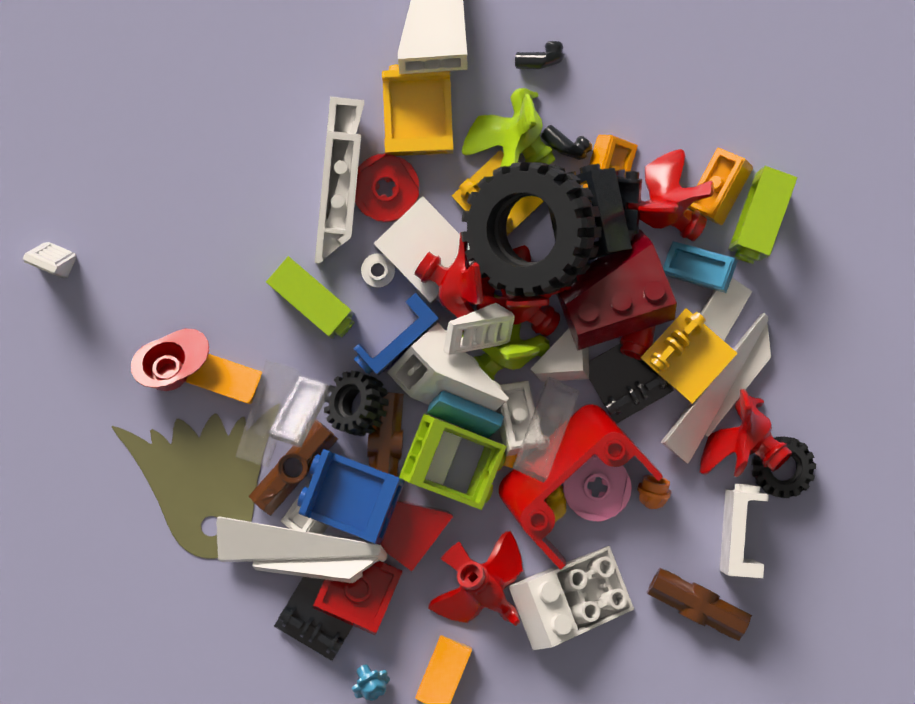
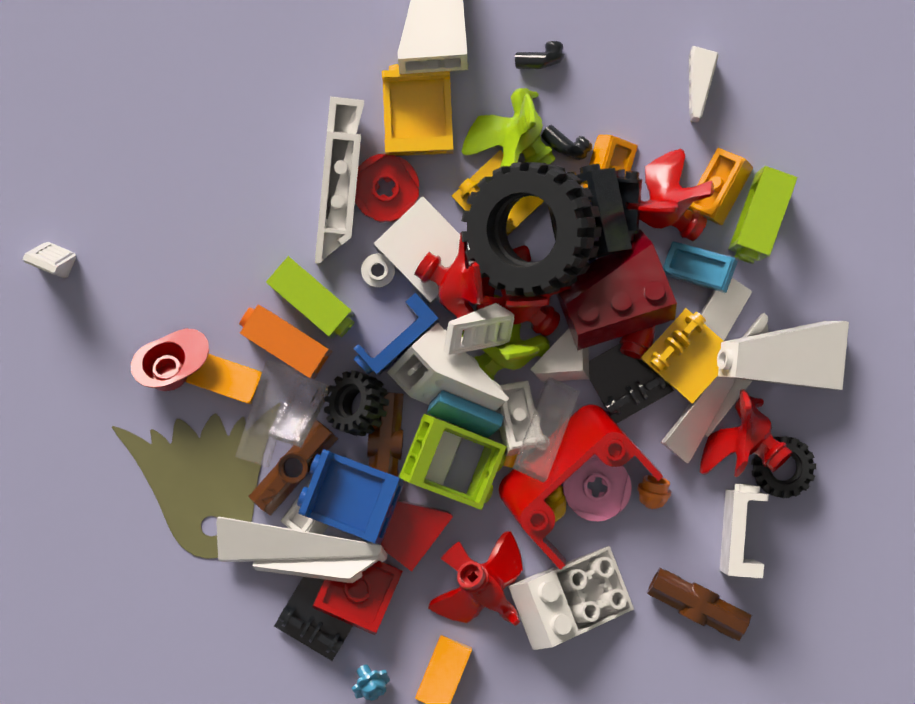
(284, 341): none -> orange window
(701, 71): none -> white slope
(794, 356): none -> white slope

